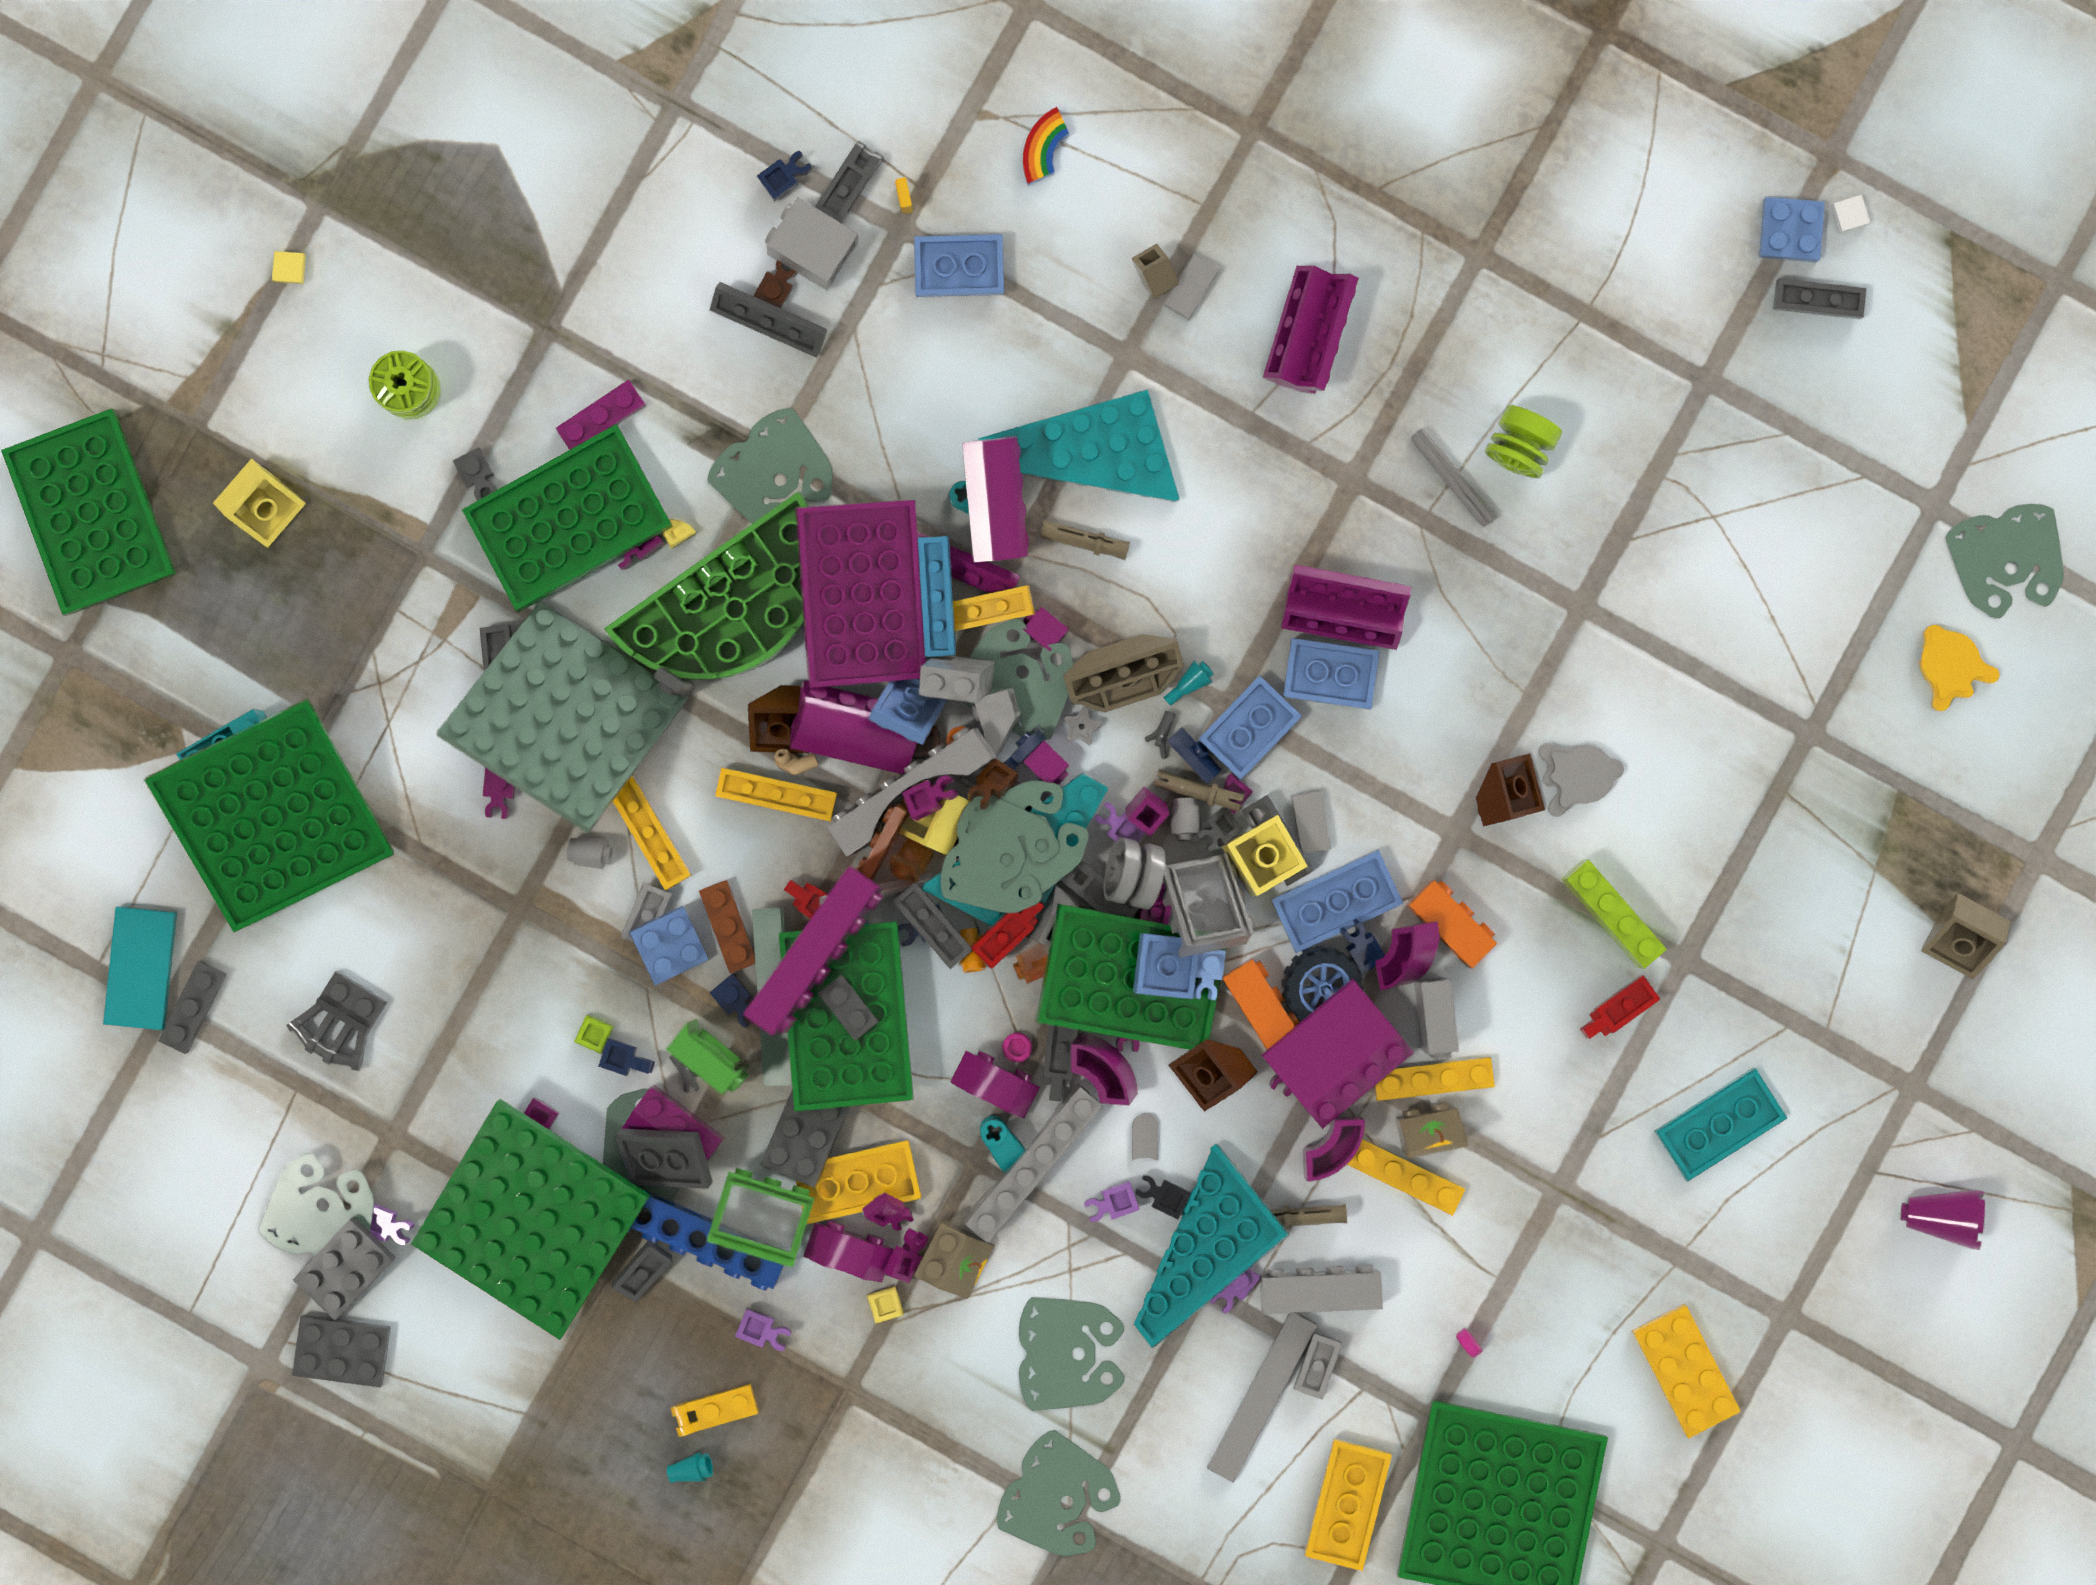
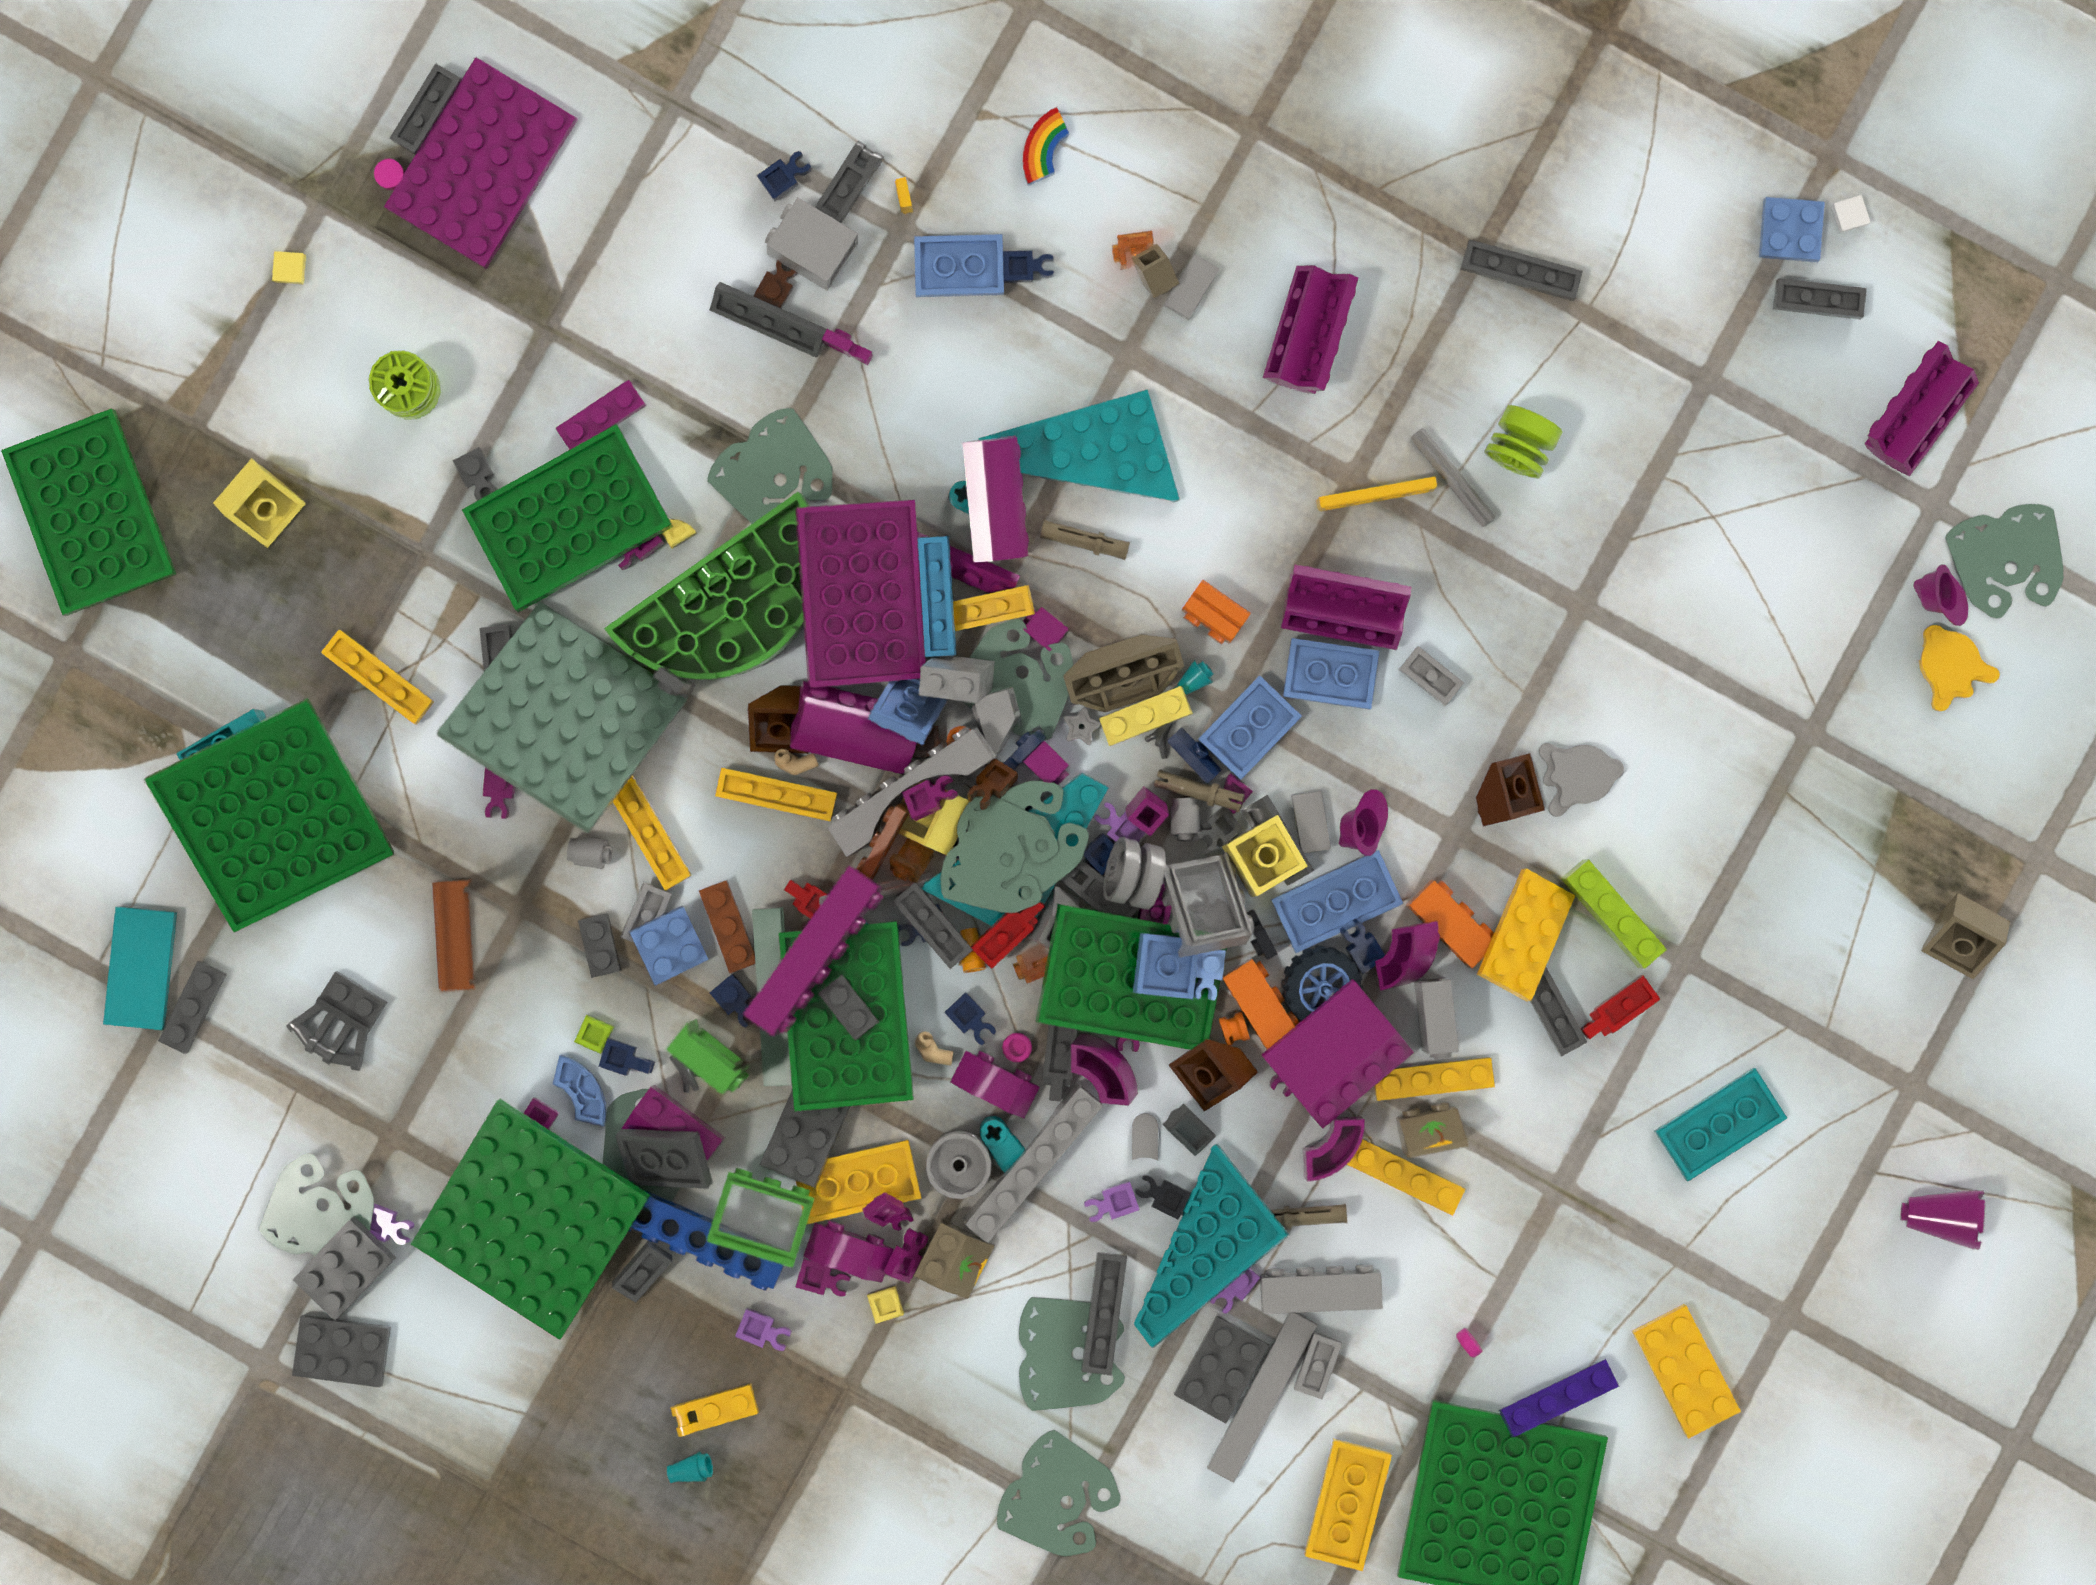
(377, 677): none -> yellow plate
(388, 173): none -> dark pink tile
(425, 108): none -> dark grey plate
(453, 935): none -> dark orange piece
(480, 163): none -> magenta plate
(583, 1090): none -> medium blue tile
(599, 945): none -> dark grey plate
(816, 1278): none -> magenta plate
(841, 342): none -> magenta plate
(930, 1052): none -> tan arm
(958, 1146): none -> light grey wheel
(967, 1014): none -> dark blue plate
(1021, 266): none -> dark blue plate
(1098, 853): none -> dark blue plate
(1104, 1313): none -> dark grey plate
(1131, 242): none -> clear orange bracket
(1145, 716): none -> light yellow plate
(1188, 1129): none -> dark grey tile
(1215, 612): none -> orange brick
(1221, 1369): none -> dark grey plate
(1234, 1028): none -> orange wheel
(1262, 942): none -> black plate
(1365, 824): none -> magenta piece
(1376, 494): none -> yellow tile
(1431, 676): none -> light grey plate
(1521, 270): none -> dark grey plate
(1526, 935): none -> yellow plate
(1556, 1016): none -> dark grey plate
(1558, 1398): none -> dark purple plate
(1921, 410): none -> magenta brick
(1943, 594): none -> magenta piece

